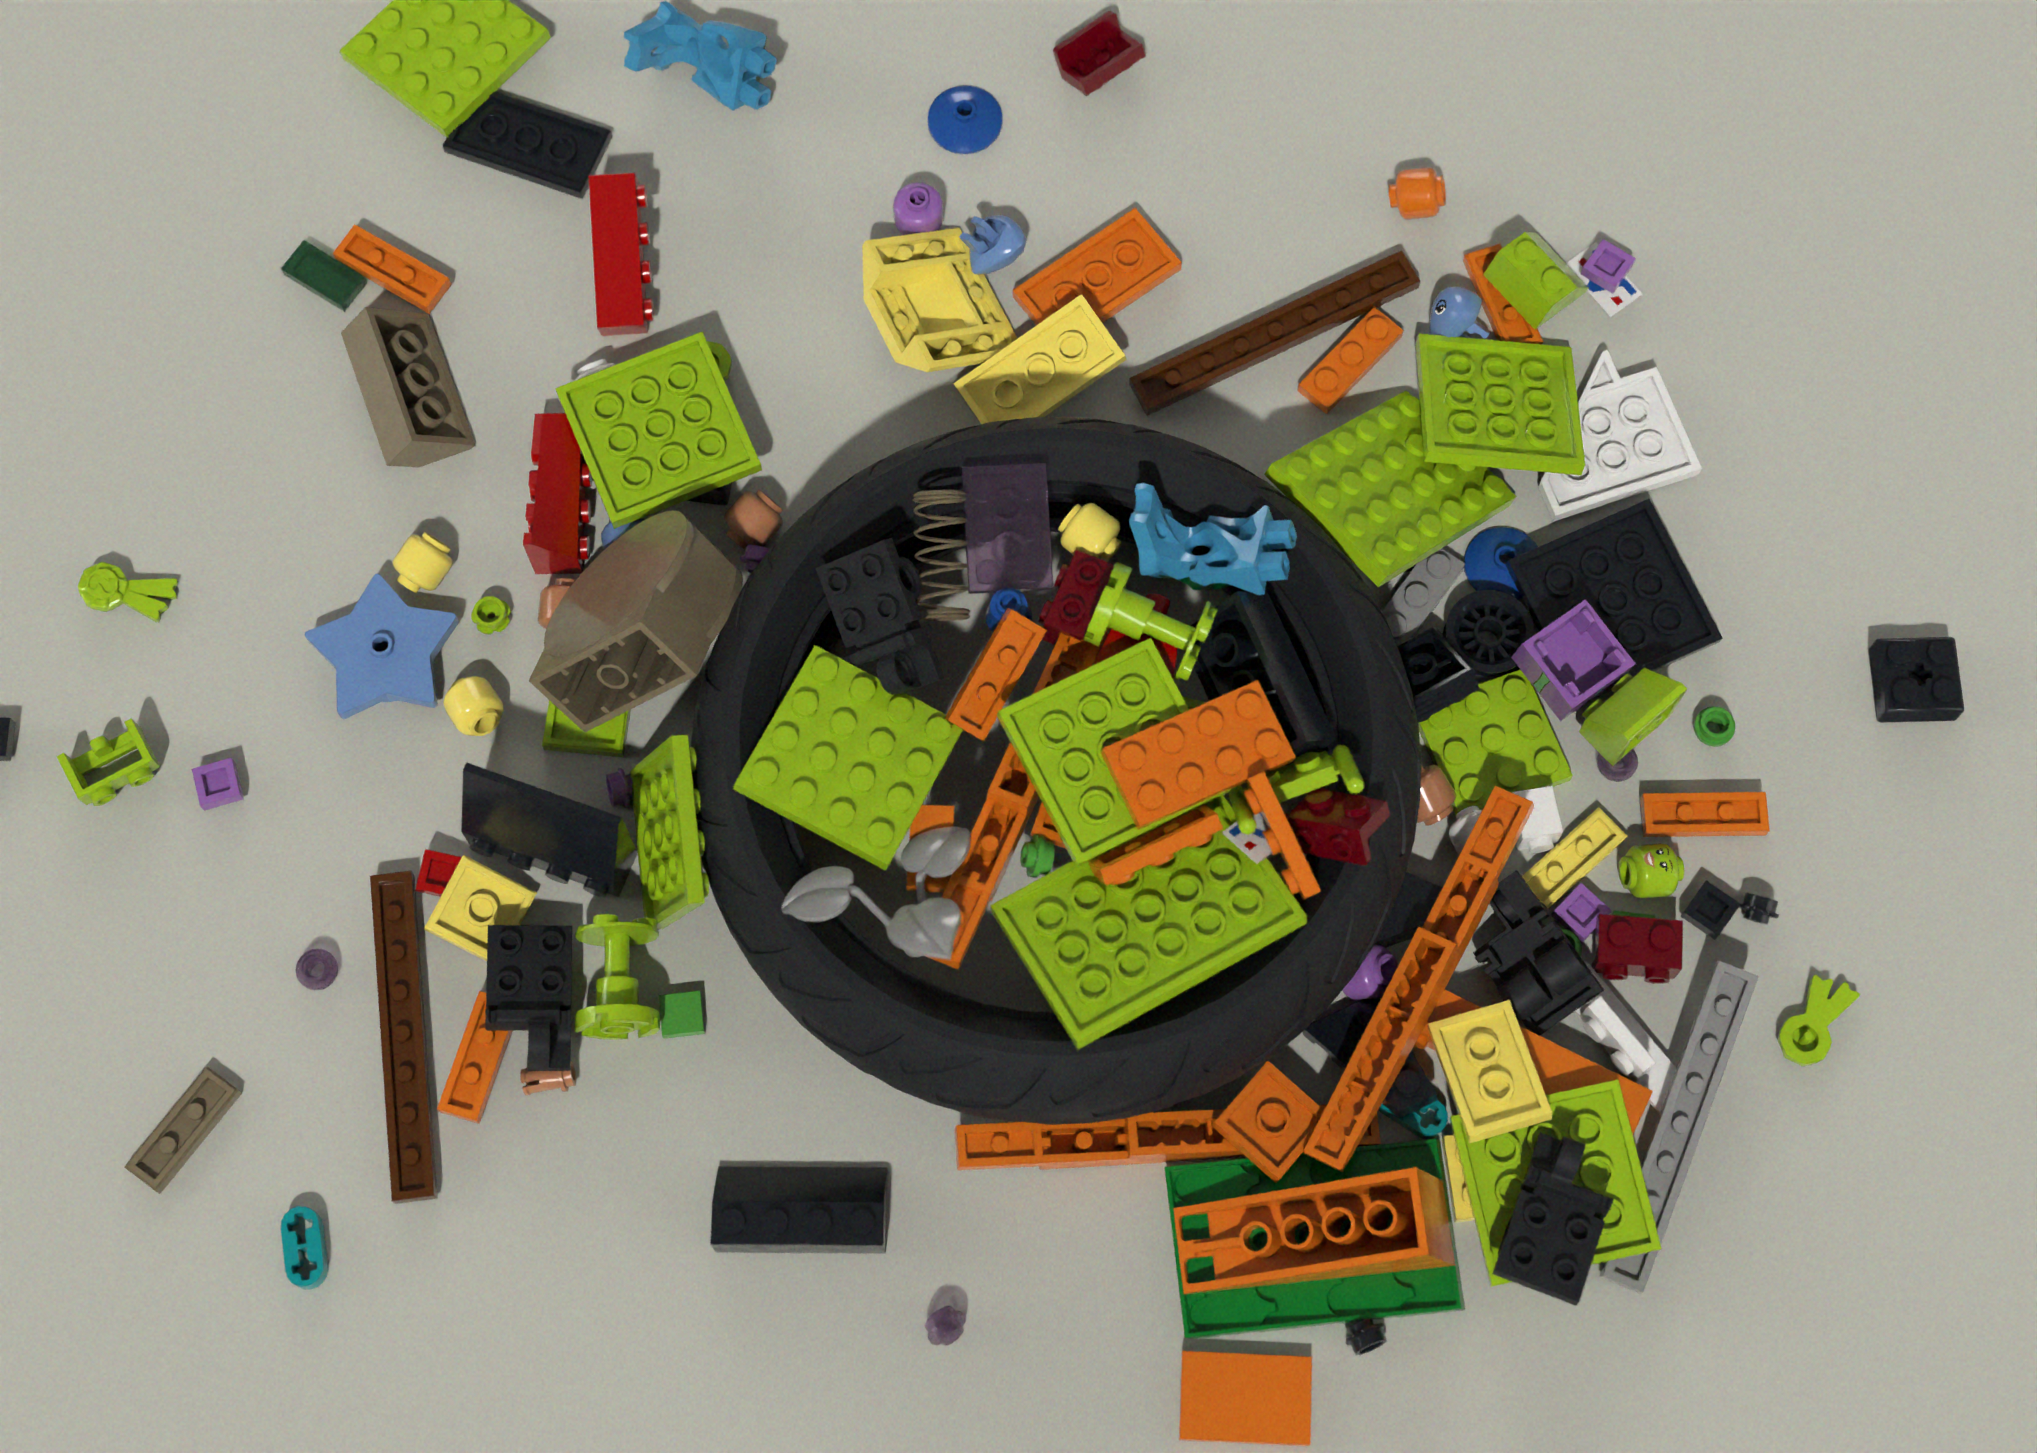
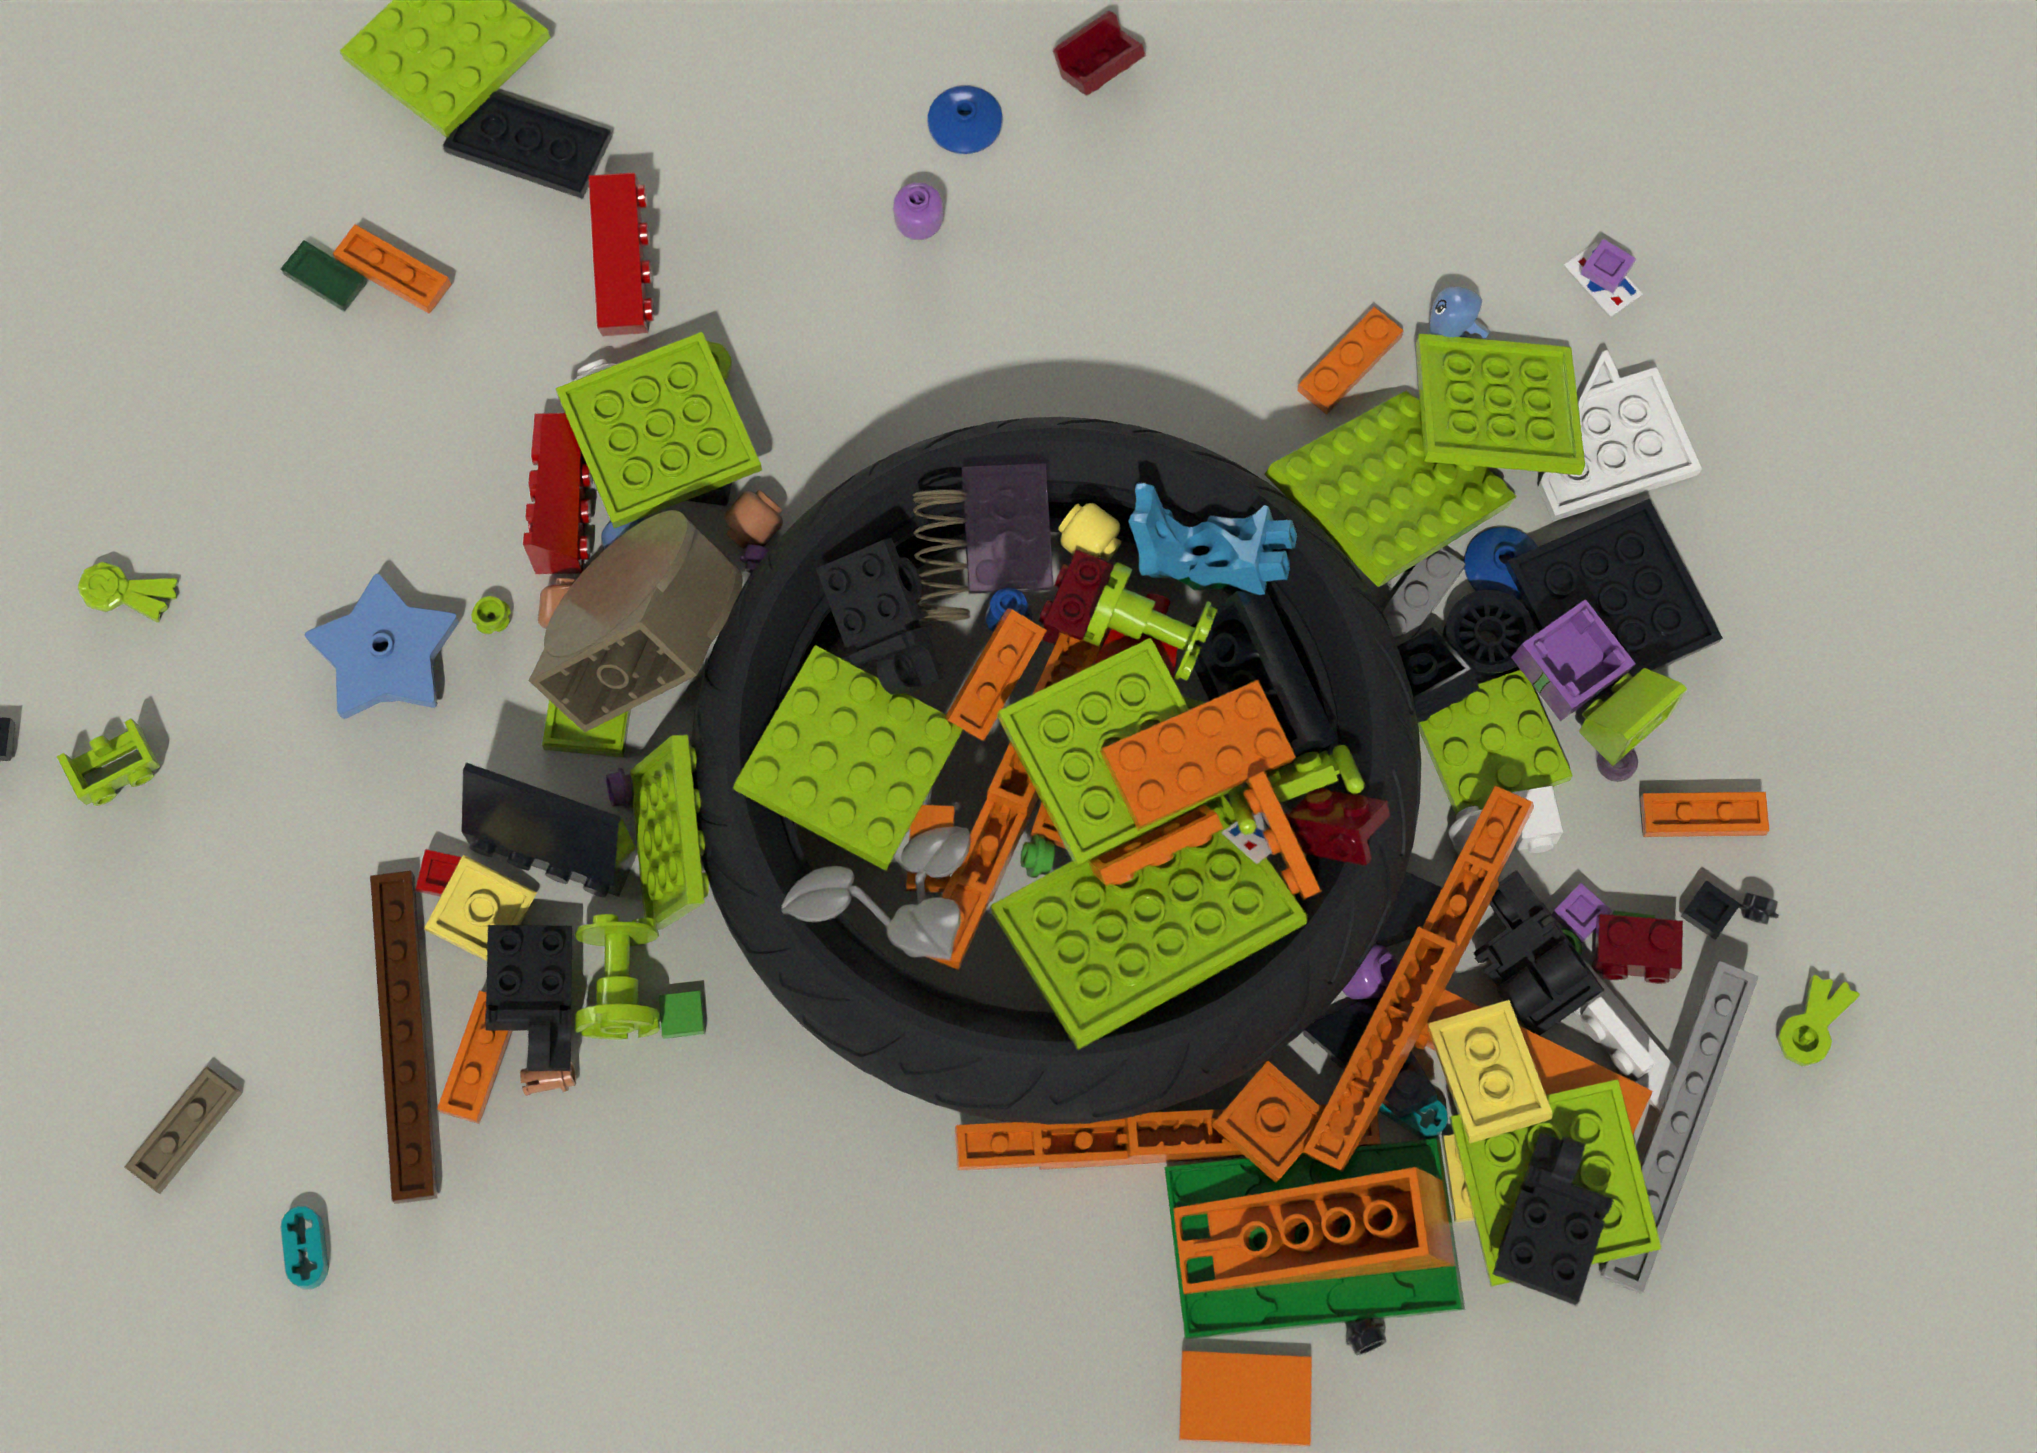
(217, 784): medium lavender plate -> none
(308, 961): clear purple plate -> none
(406, 387): dark tan slope -> none
(422, 562): light yellow head -> none
(473, 706): light yellow head -> none
(723, 71): dark azure hips -> none
(799, 1210): black slope -> none
(931, 301): light yellow slope -> none
(945, 1325): clear purple plate -> none
(994, 243): medium blue piece -> none
(1042, 366): light yellow plate -> none
(1106, 269): orange plate -> none
(1274, 333): reddish brown plate -> none
(1418, 193): orange head -> none
(1435, 795): nougat head -> none
(1502, 316): orange tile -> none
(1534, 279): lime slope -> none
(1574, 857): light yellow tile -> none
(1651, 870): lime head -> none
(1722, 719): bright green plate -> none
(1901, 697): black brick -> none

